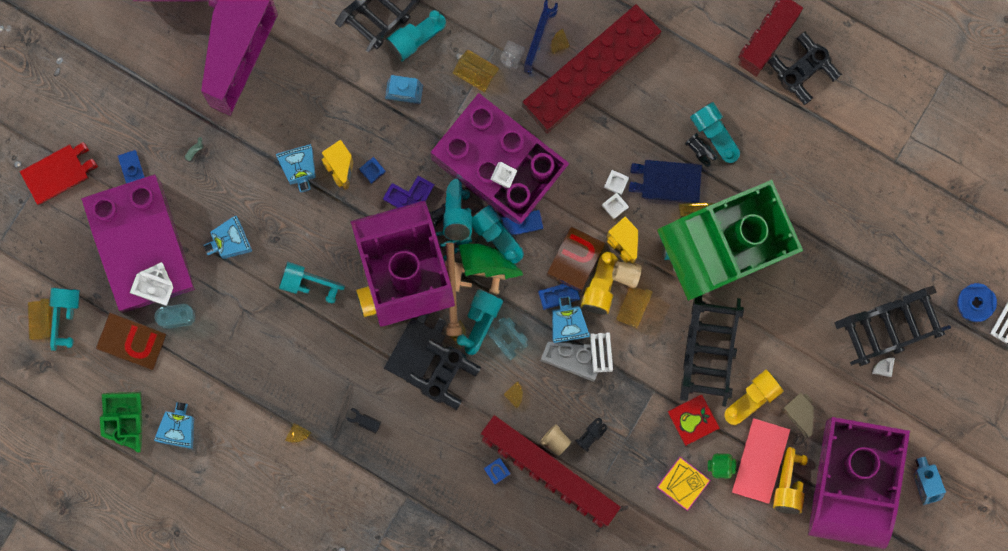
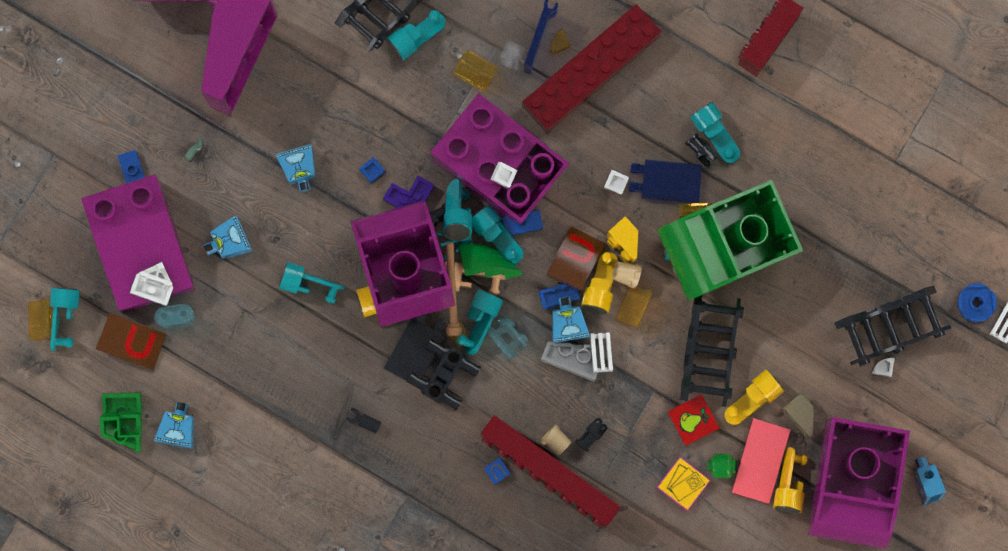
(57, 173): red tile -> none
(297, 434): clear yellow tile -> none
(340, 162): yellow slope -> none
(404, 89): dark azure torso -> none
(514, 394): clear yellow tile -> none
(615, 206): white tile -> none
(804, 68): black piece -> none

